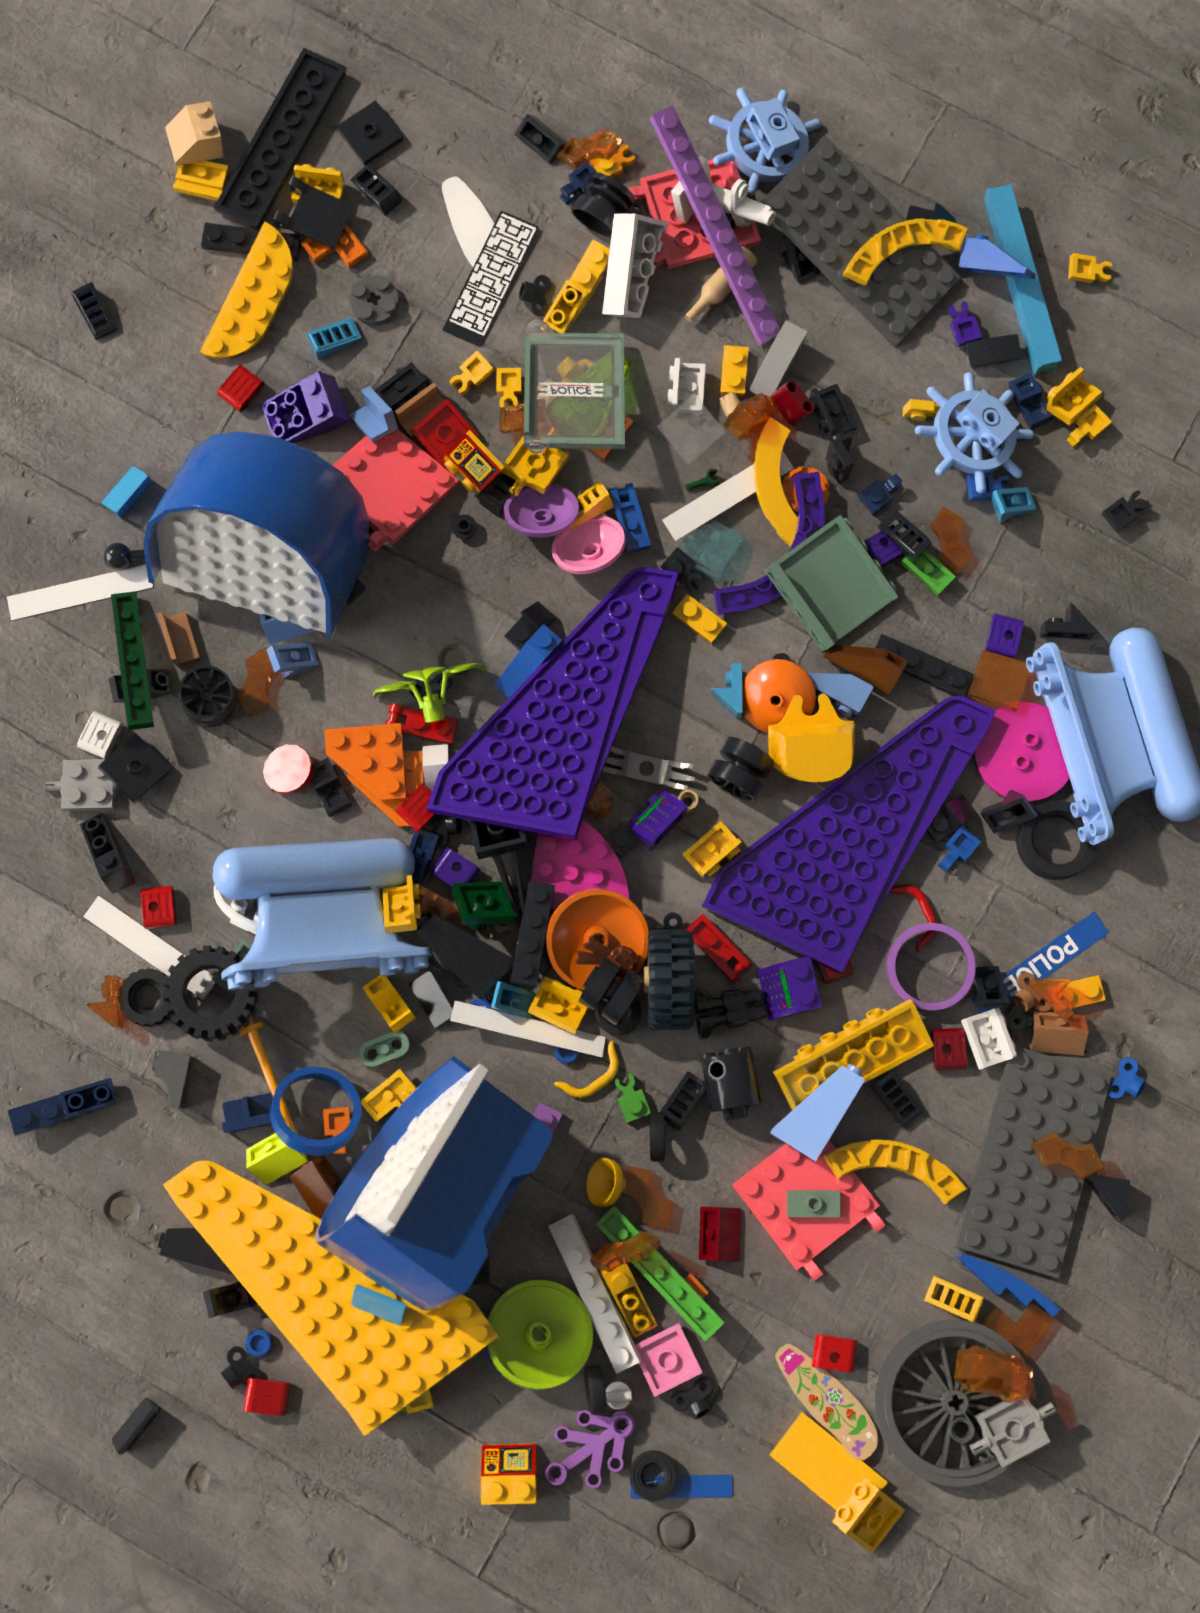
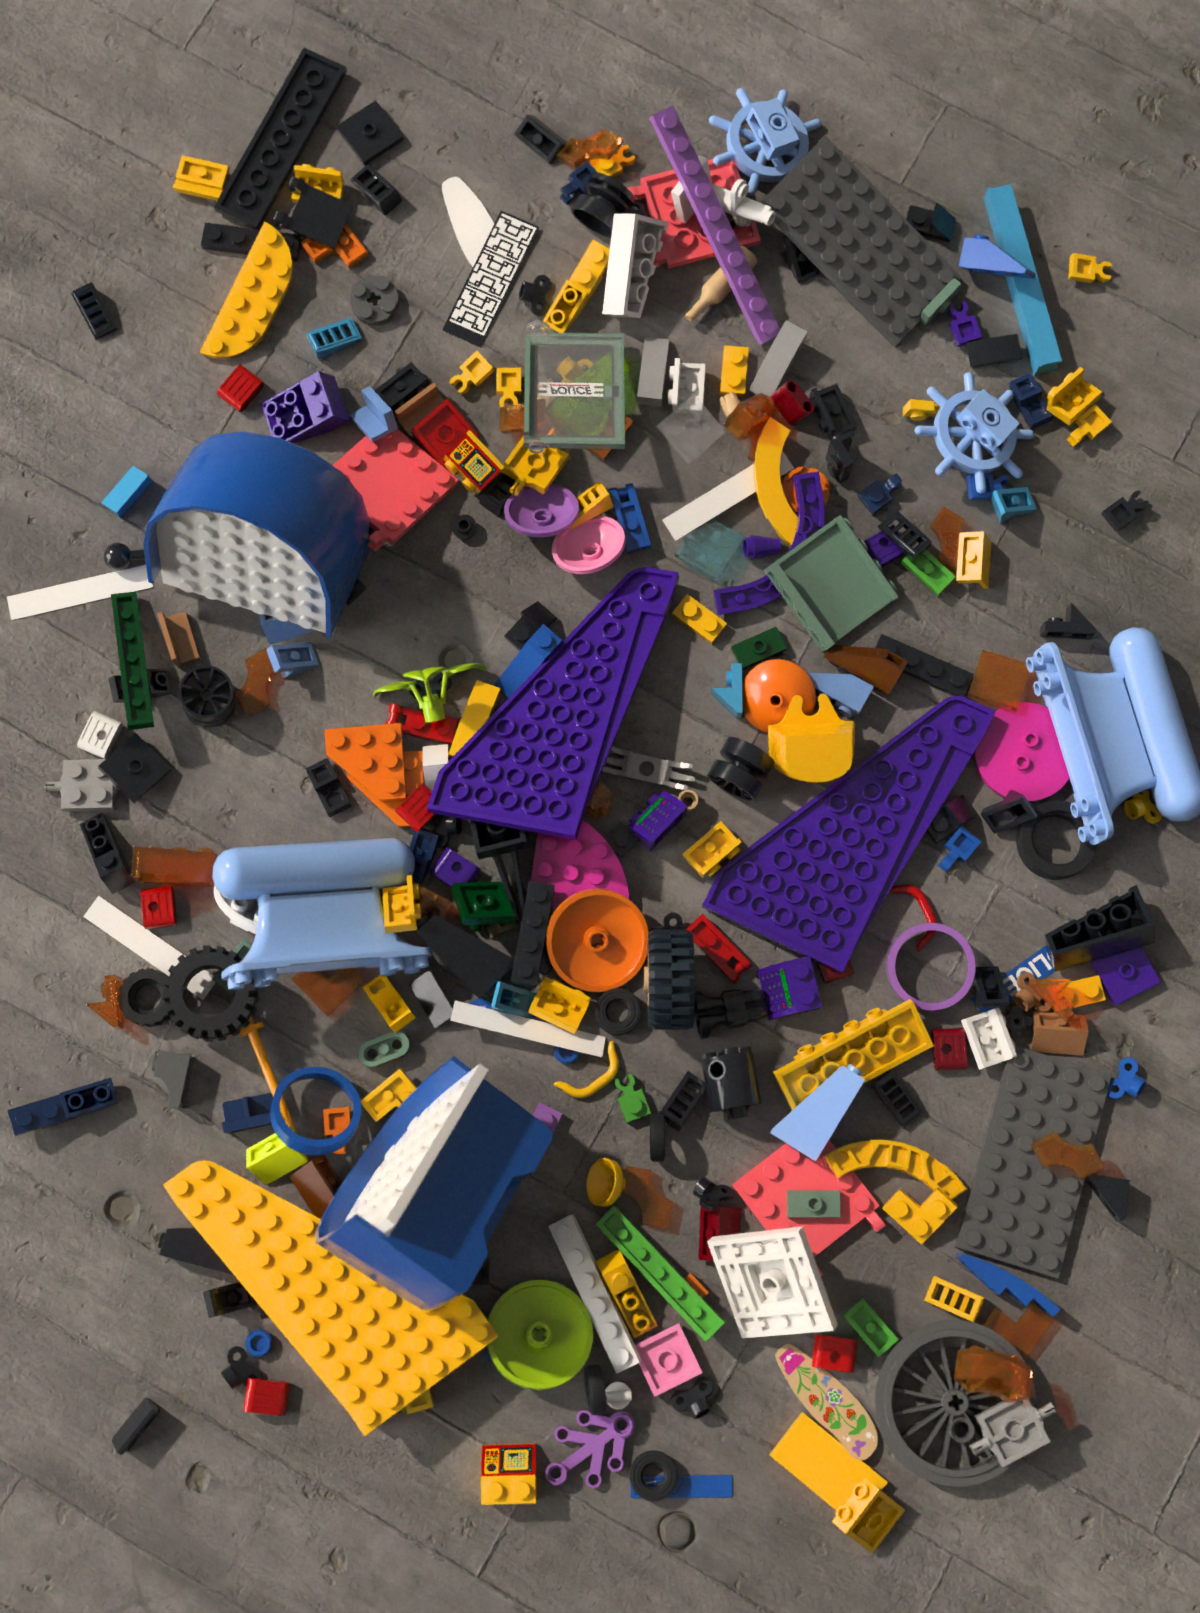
(173, 866): none -> clear orange wedge
(194, 135): tan slope -> none
(288, 769): tile -> none
(331, 992): none -> clear orange tile
(378, 1304): dark azure slope -> none
(476, 713): none -> yellow slope
(605, 986): black wheel -> none
(622, 954): copper piece -> none
(633, 1249): clear orange tile -> none
(652, 371): none -> light grey slope
(683, 564): black plate -> none
(704, 481): dark green hand -> none
(707, 1192): none -> black piece
(759, 648): none -> dark green plate
(760, 546): none -> dark purple cone
(772, 1283): none -> white piece
(870, 1327): none -> bright green plate
(901, 236): yellow tile -> none
(921, 1219): none -> yellow plate
(940, 303): none -> sand green plate
(974, 558): none -> yellow panel
(1004, 635): dark purple piece -> none
(1102, 932): none -> black wedge
(1125, 974): none -> dark purple plate
(1141, 806): none -> yellow piece

